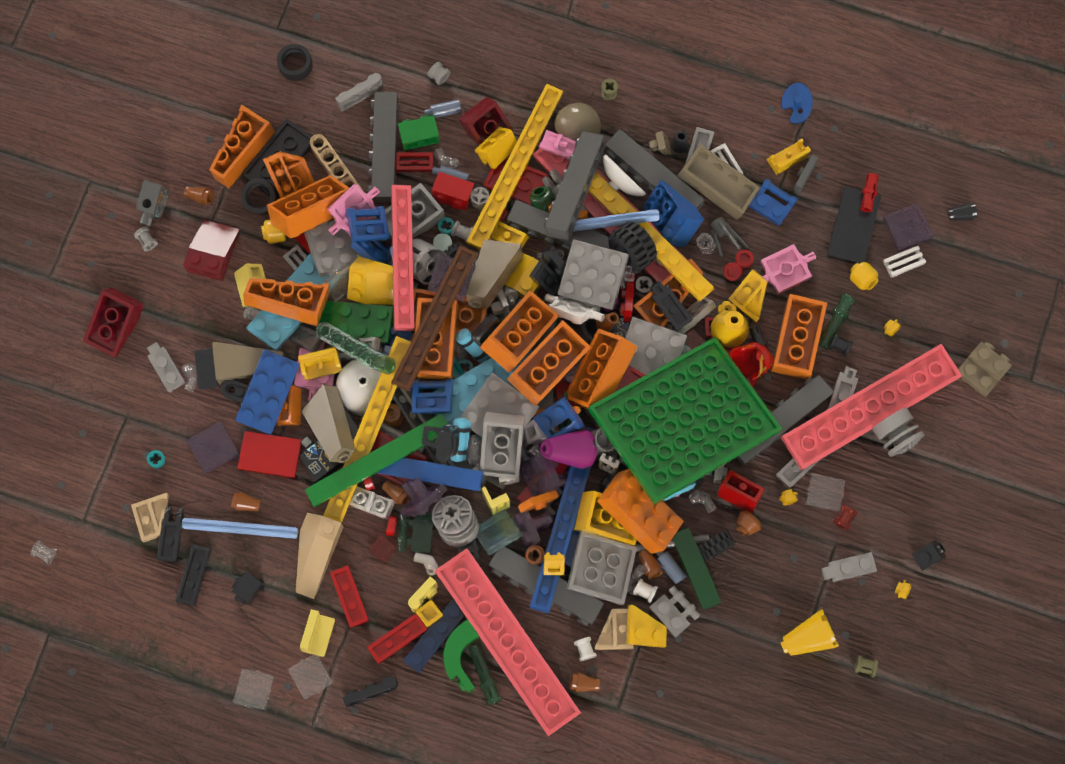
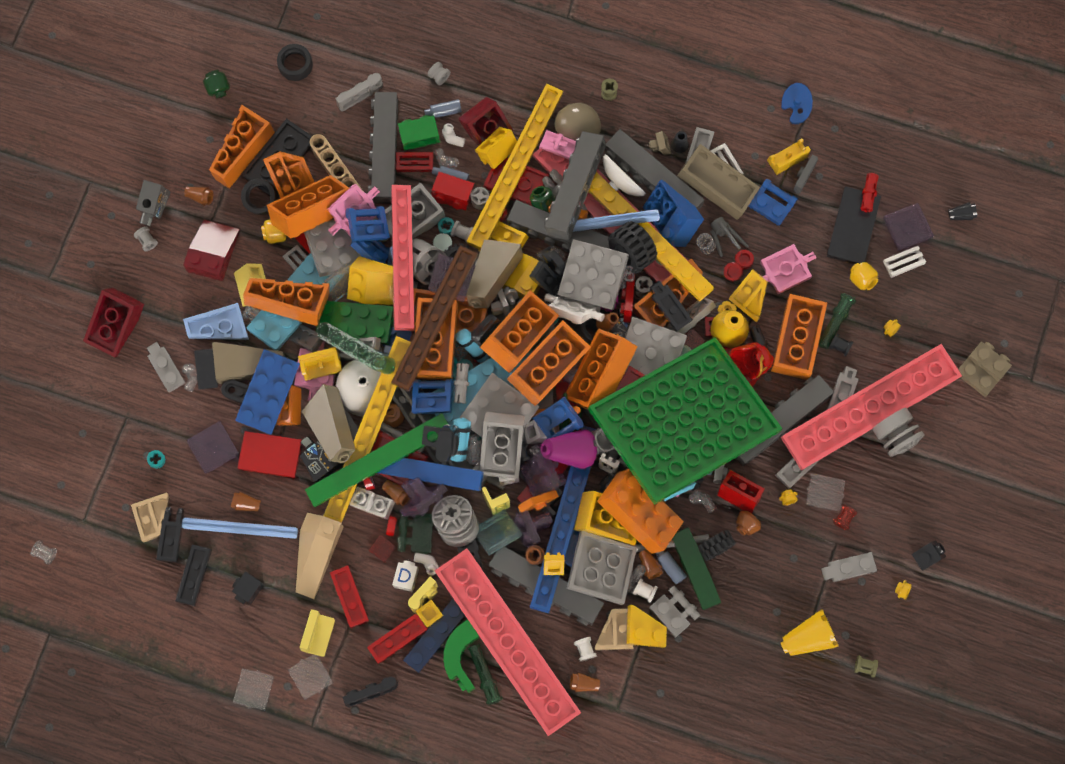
(216, 84): none -> dark green head
(217, 324): none -> light blue wing
(405, 576): none -> white brick
(450, 136): none -> white arm
(461, 383): none -> light grey pin

